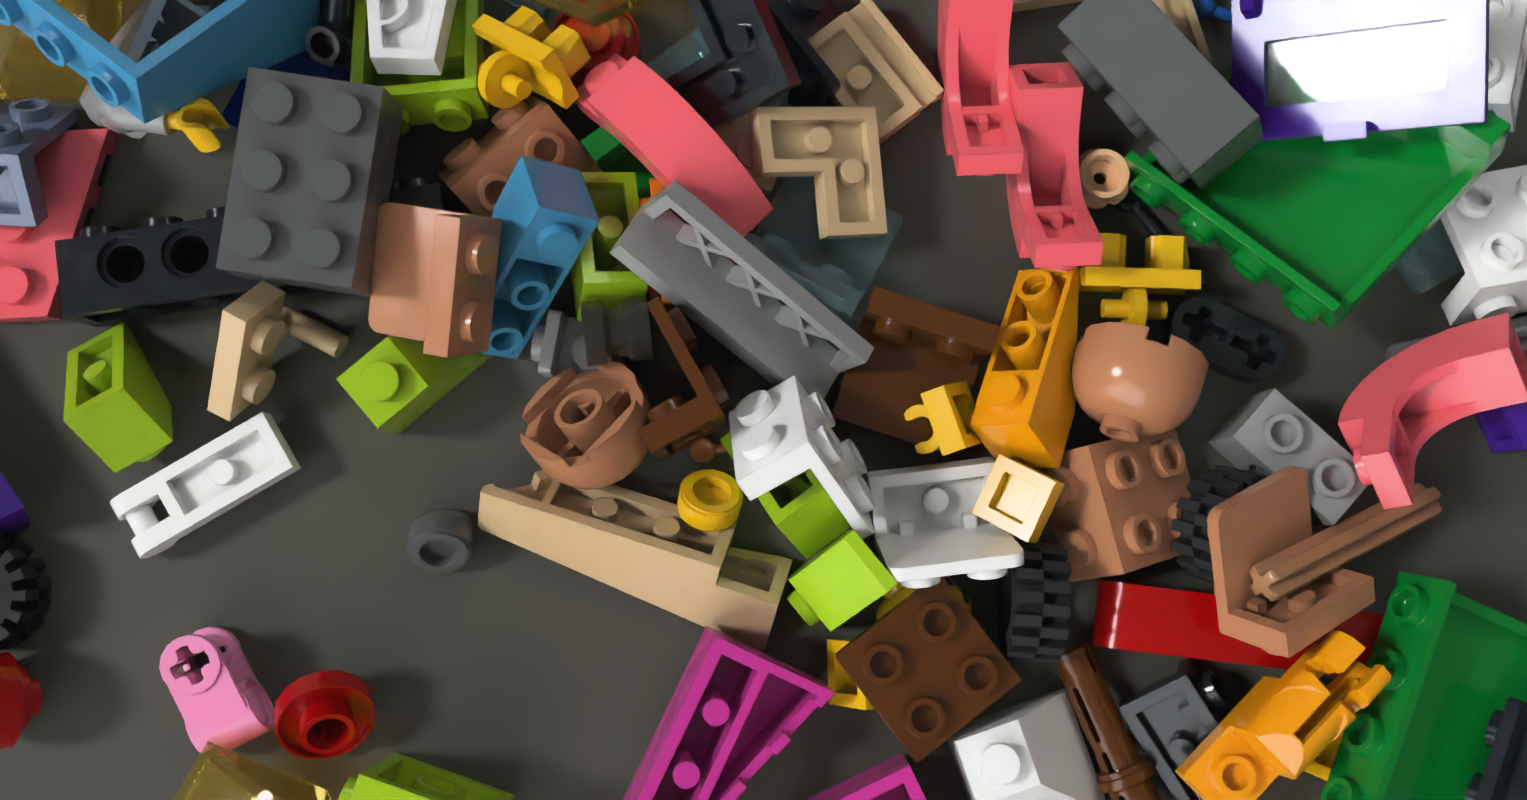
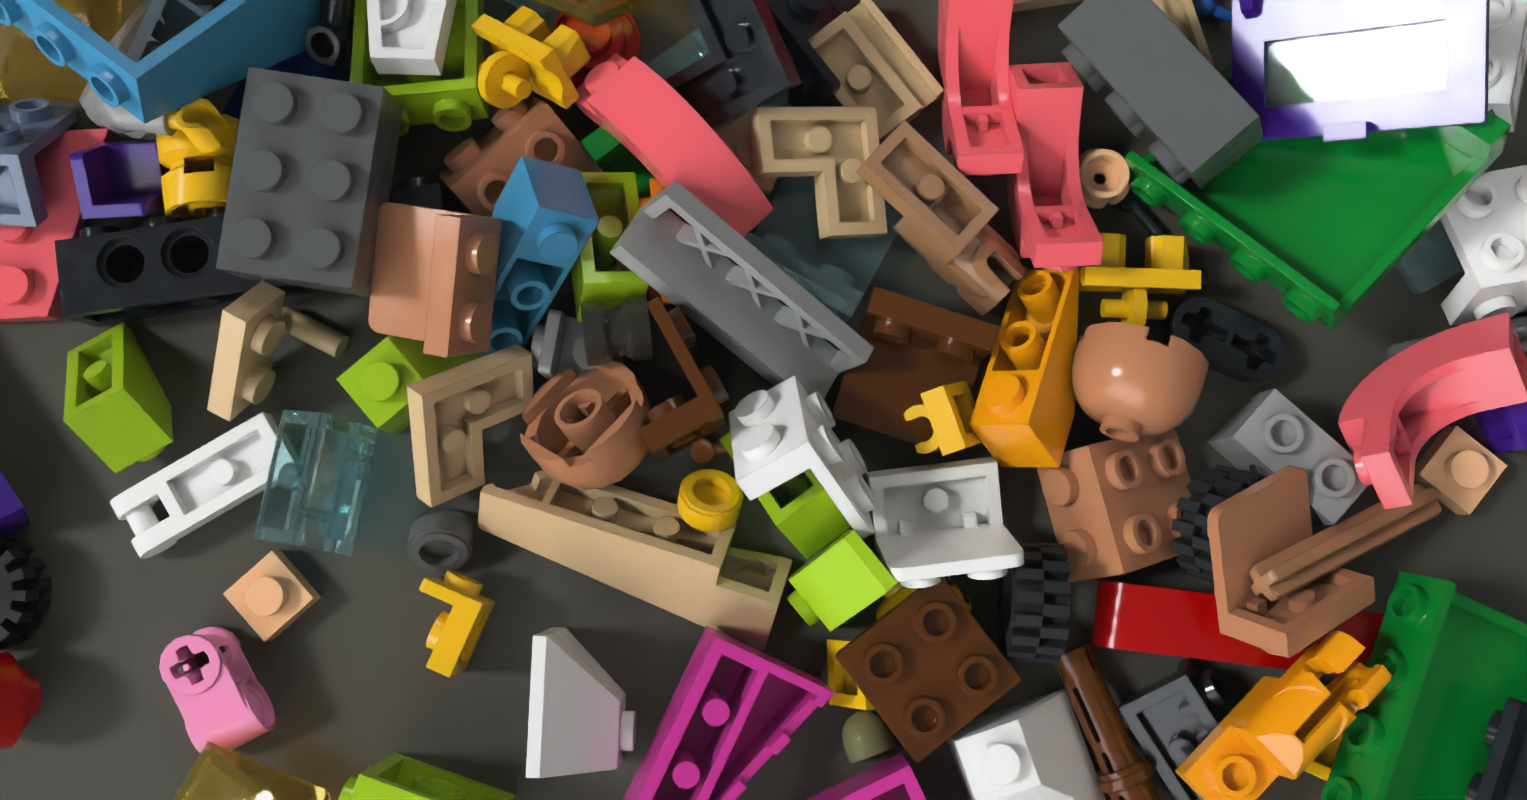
(118, 179): none -> dark purple panel
(196, 178): none -> yellow wheel
(272, 595): none -> light nougat plate
(317, 482): none -> clear light blue brick
(324, 714): red plate -> none
(451, 413): none -> tan plate
(457, 632): none -> yellow bracket
(574, 711): none -> white slope
(866, 736): none -> olive hinge
(943, 217): none -> medium nougat plate
(1018, 498): tile -> none
(1458, 469): none -> light nougat plate

